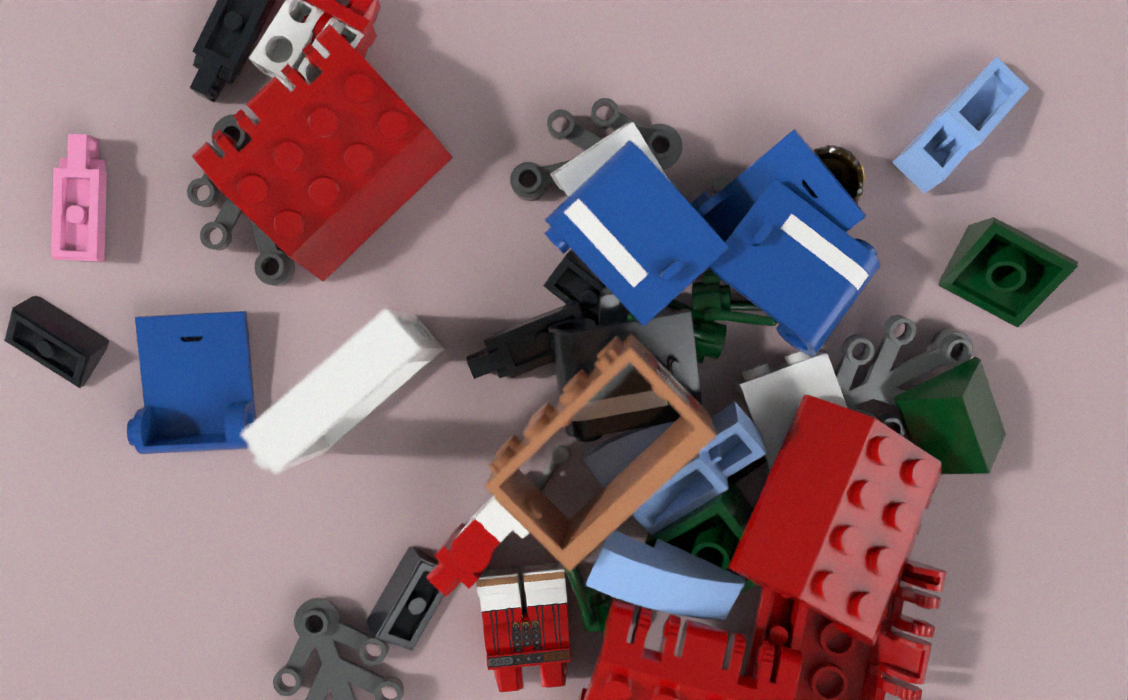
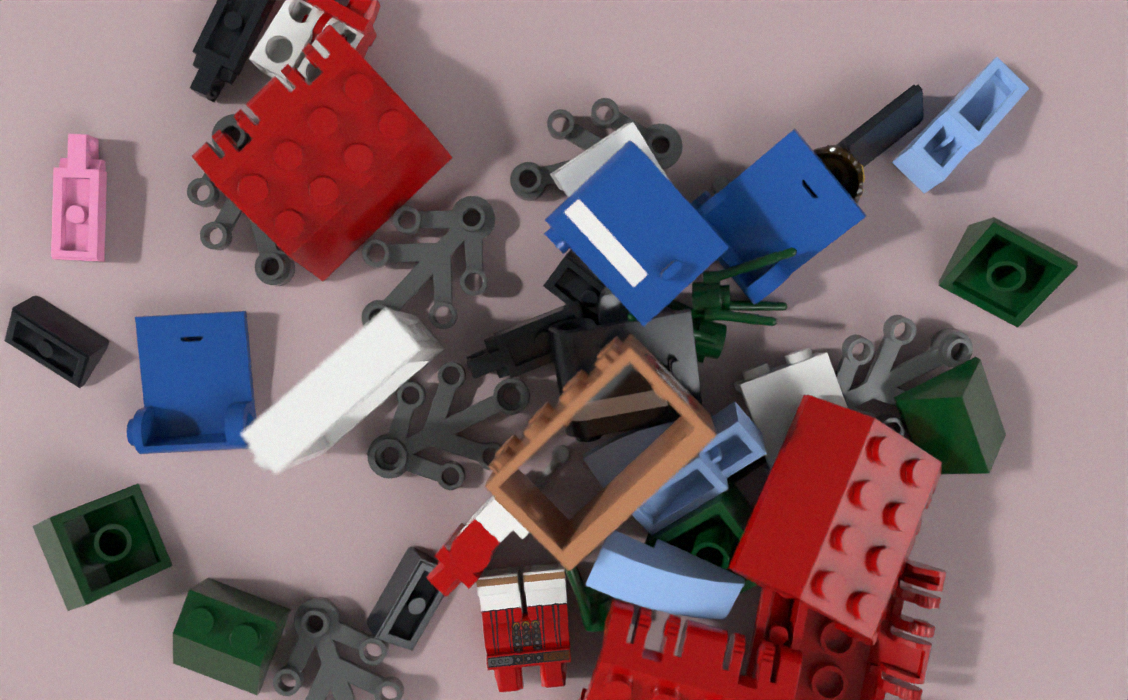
(102, 546): none -> dark green slope
(228, 634): none -> dark green slope
(434, 257): none -> dark grey plant
(440, 430): none -> dark grey plant
(802, 269): blue door -> none
(886, 126): none -> black slope

